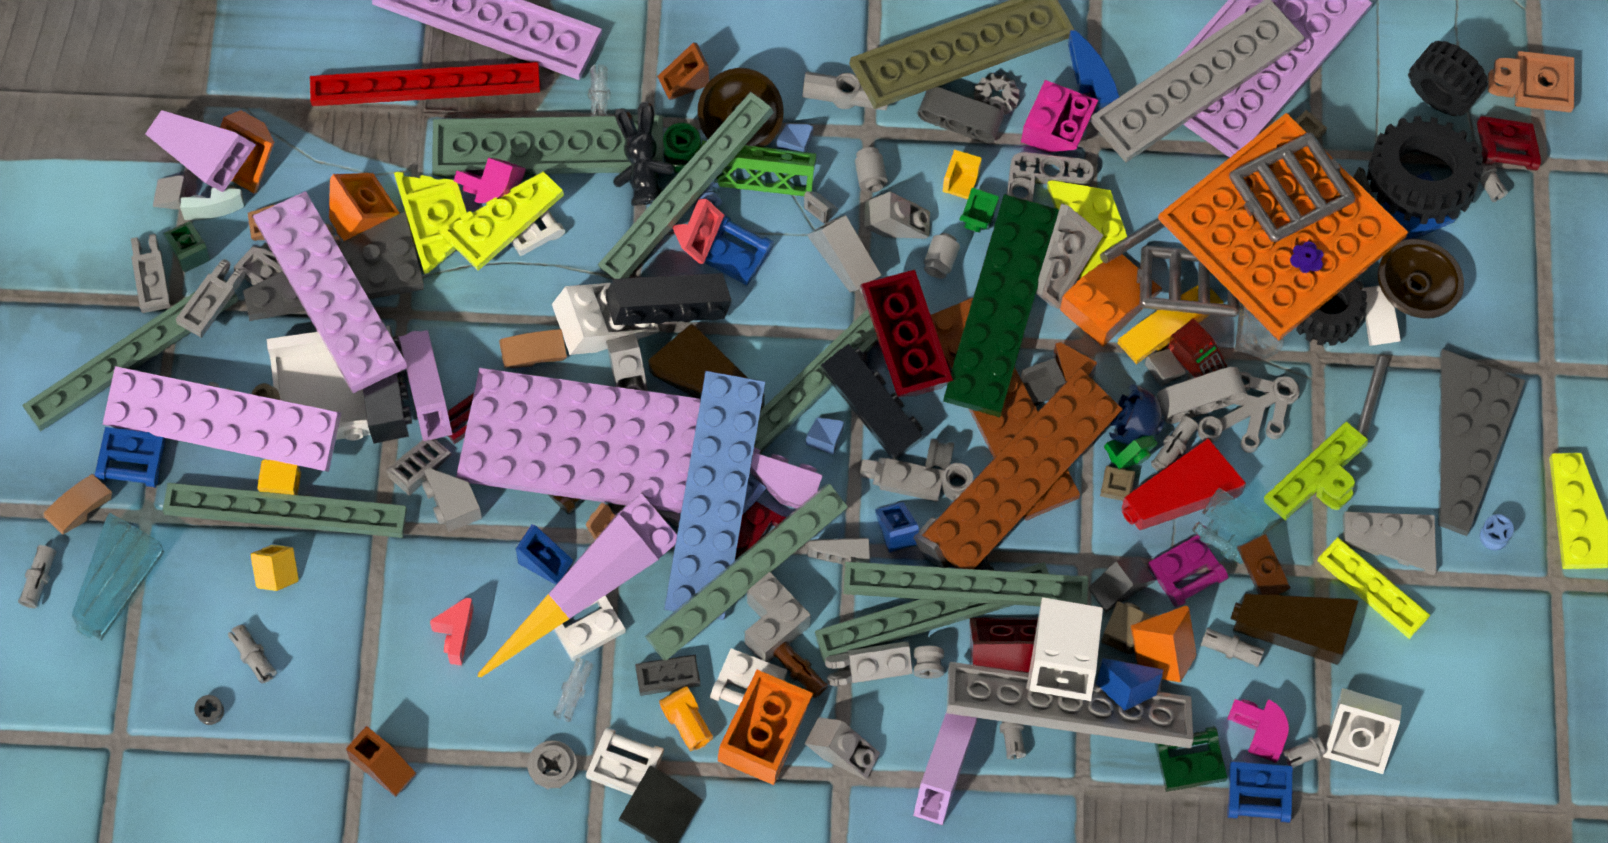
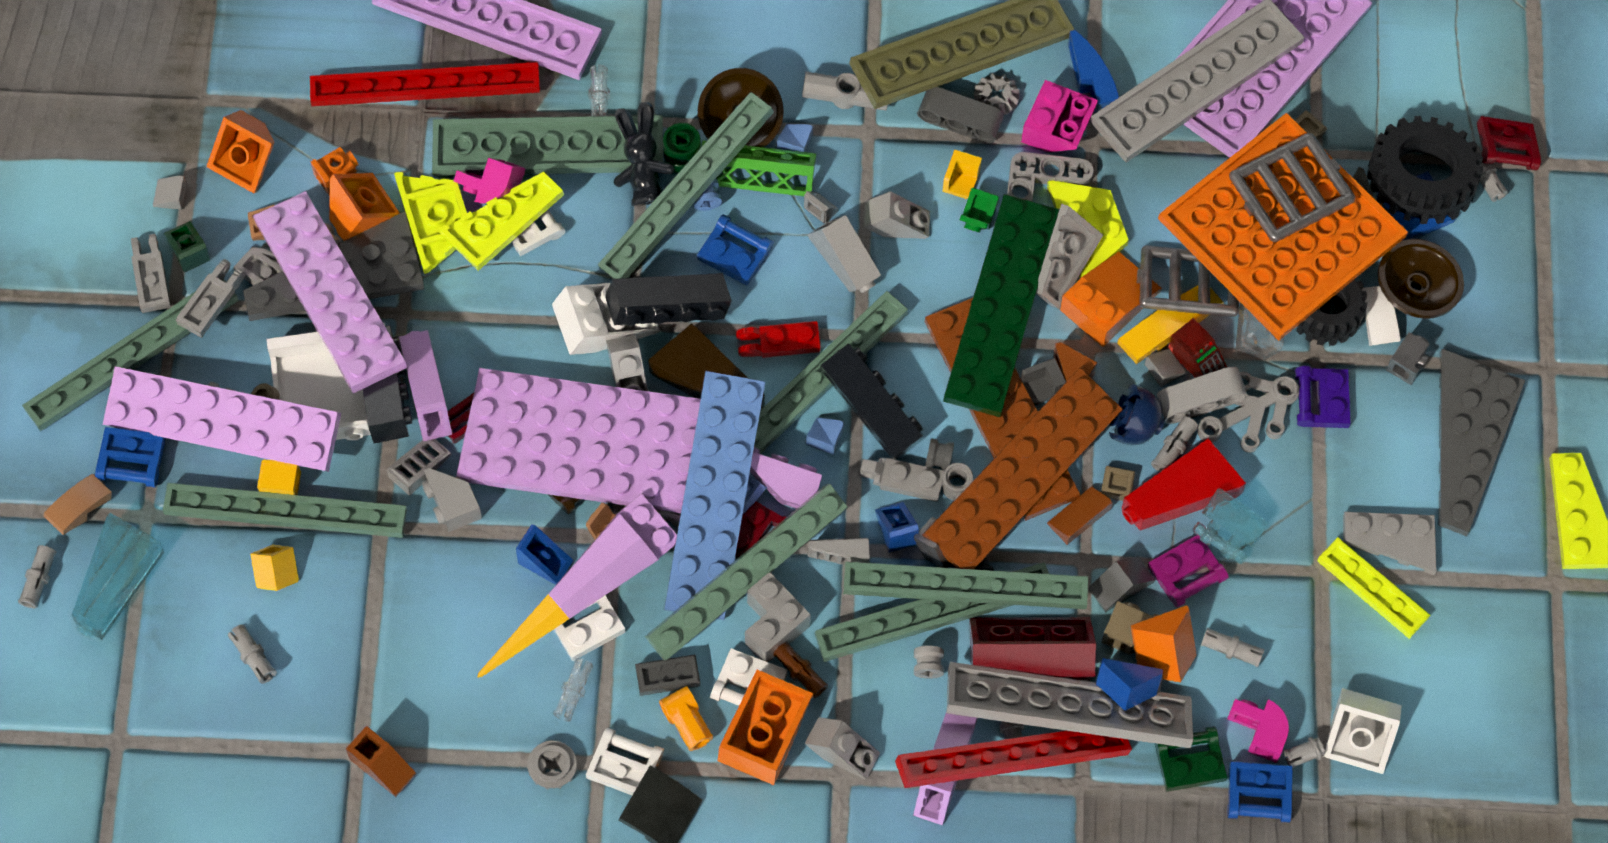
(202, 148): lavender slope -> none
(202, 703): dark grey bush -> none
(220, 204): light aqua slope -> none
(333, 163): none -> orange brick
(457, 623): coral slope -> none
(532, 348): medium nougat slope -> none
(685, 73): dark orange slope -> none
(700, 231): coral slope -> none
(780, 340): none -> red hinge
(870, 170): light grey brick -> none
(870, 664): light grey hinge -> none
(906, 334): dark red slope -> none
(941, 255): light grey brick -> none
(1006, 756): none -> red plate
(1065, 649): white slope -> none
(1080, 514): none -> dark orange slope
(1131, 241): flat silver bar -> none
(1134, 453): green bracket -> none
(1263, 566): reddish brown plate -> none
(1297, 623): dark brown slope -> none
(1305, 263): dark purple plant -> none
(1320, 474): lime plate -> none
(1332, 397): none -> dark purple plate
(1372, 395): flat silver bar -> none
(1409, 358): none -> flat silver brick
(1448, 78): black tyre -> none
(1500, 526): medium blue wheel -> none
(1524, 76): nougat plate -> none

